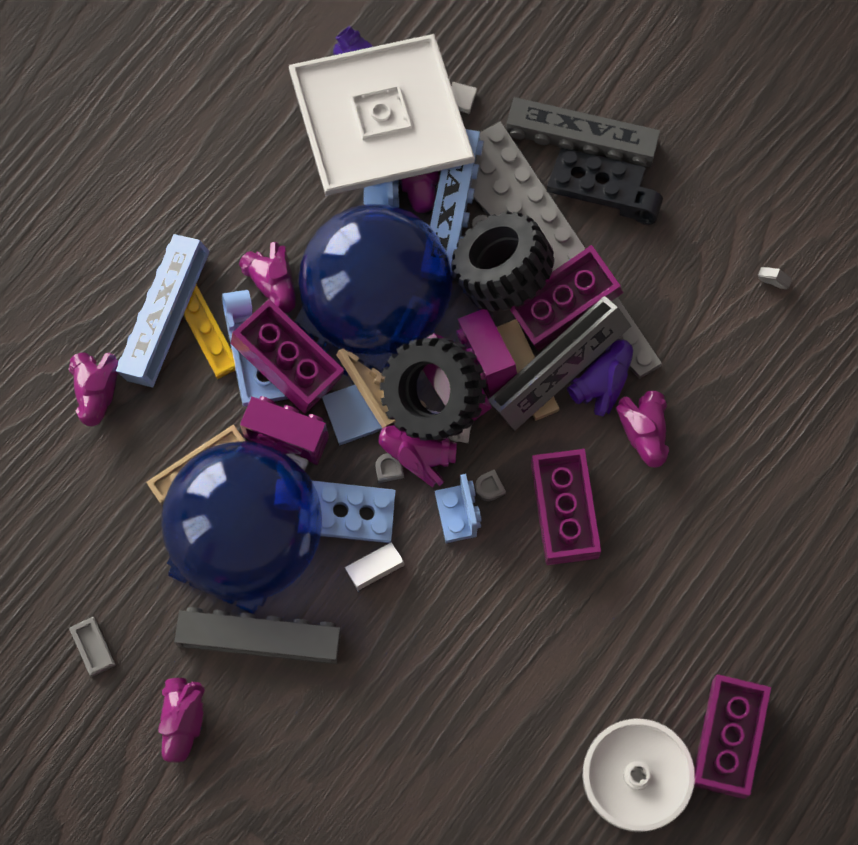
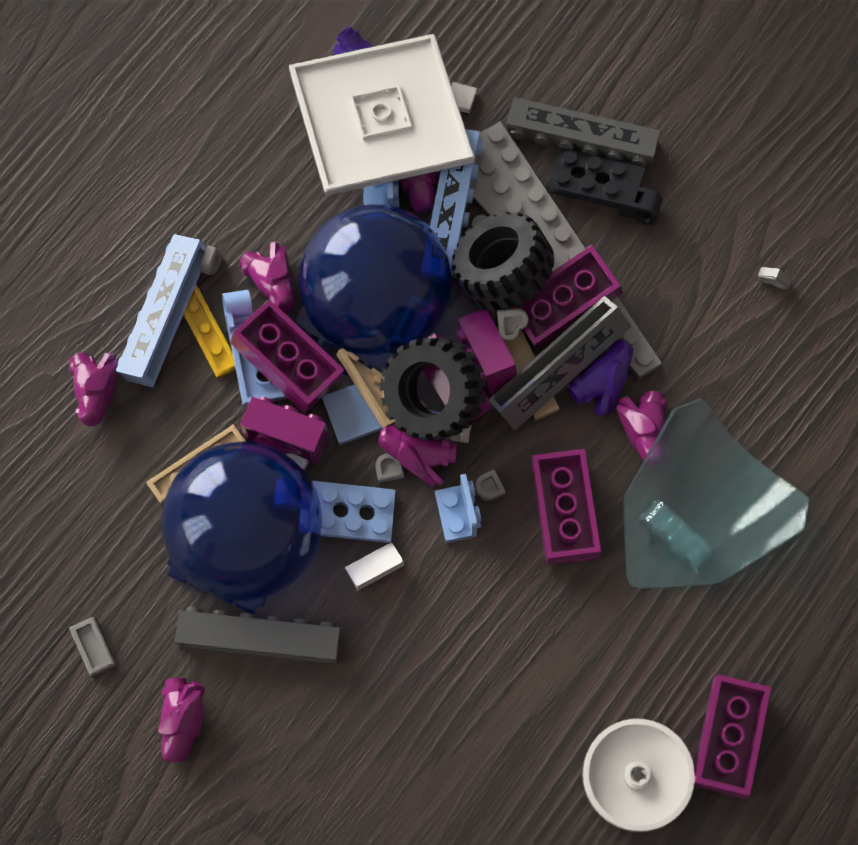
(211, 260): none -> light grey tile
(511, 321): none -> light grey tile
(703, 506): none -> clear light blue windscreen

